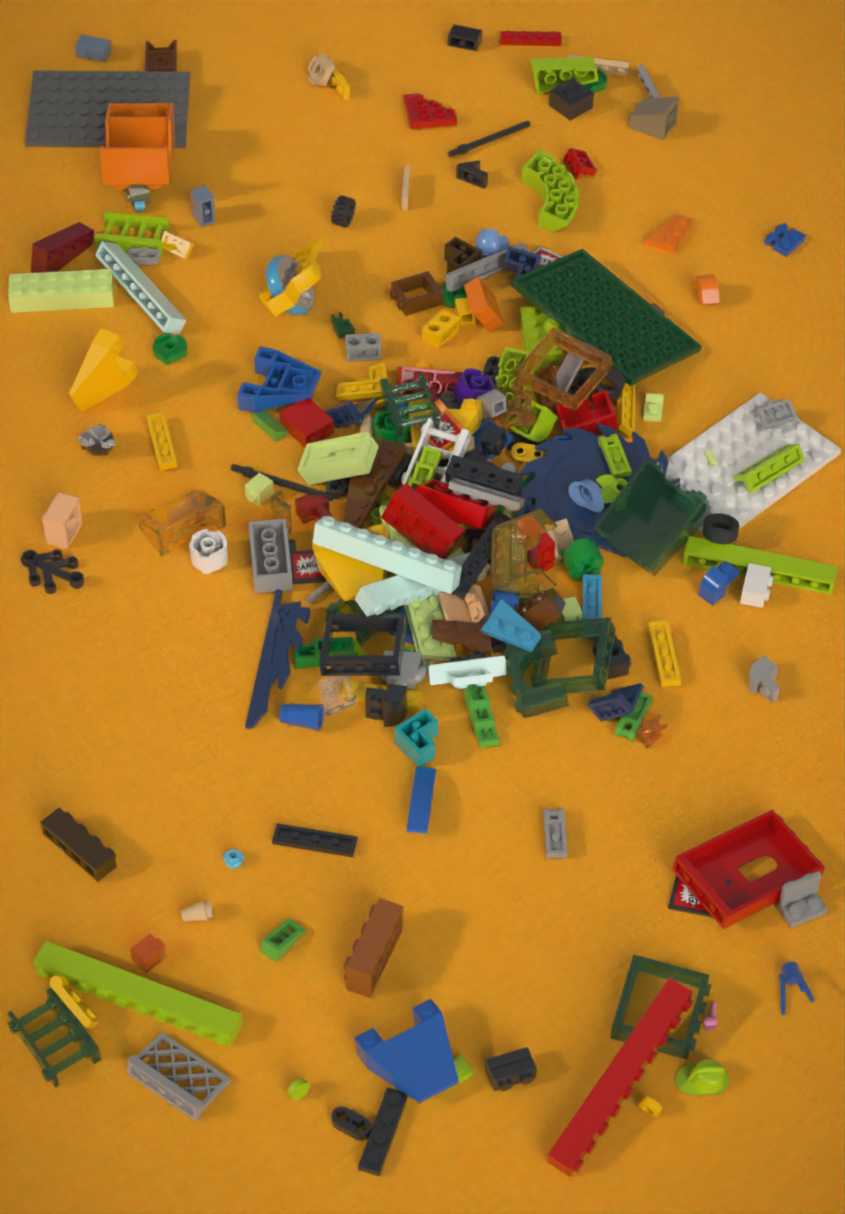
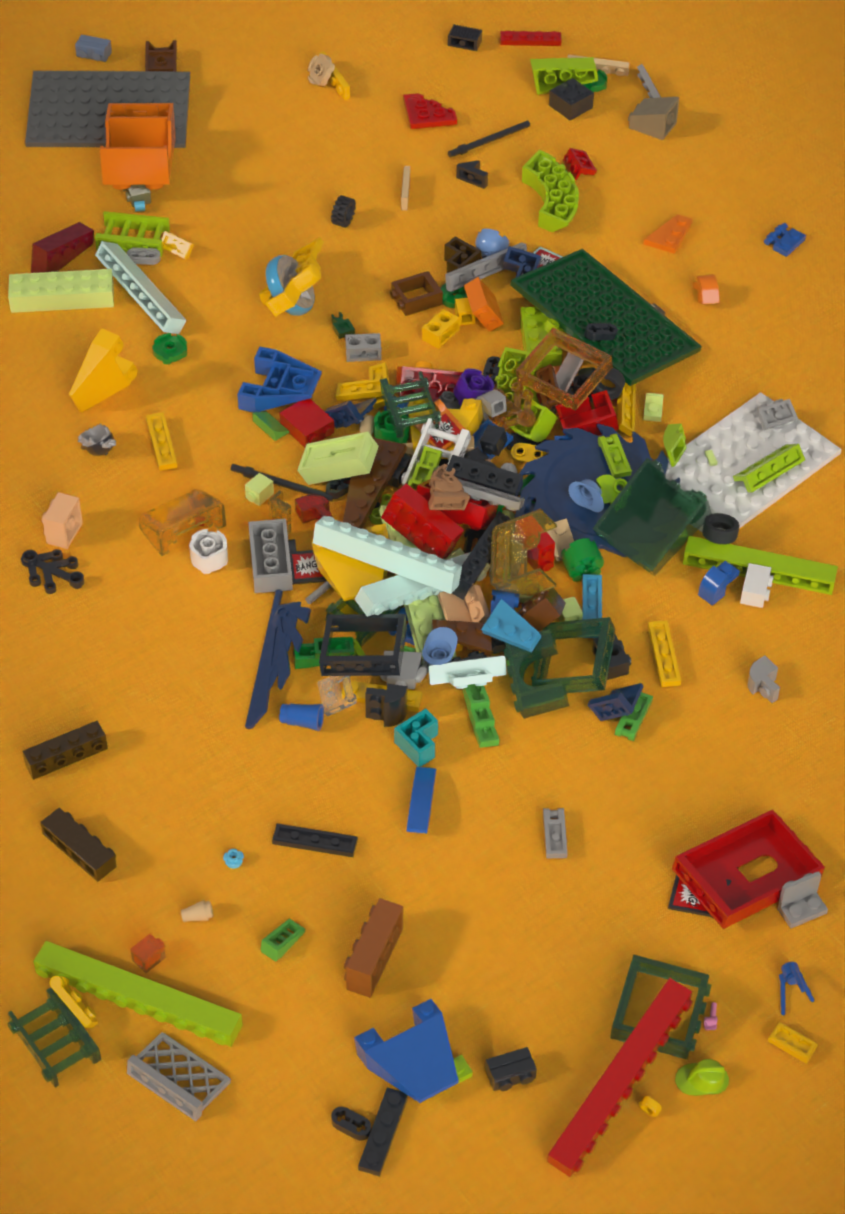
(65, 749): none -> dark brown brick
(203, 206): sand blue brick -> none
(298, 1089): lime tile -> none
(440, 646): none -> medium blue piece
(446, 491): none -> medium nougat piece
(600, 331): none -> black beam
(650, 731): clear orange plate -> none
(674, 443): none -> lime slope
(792, 1042): none -> yellow plate

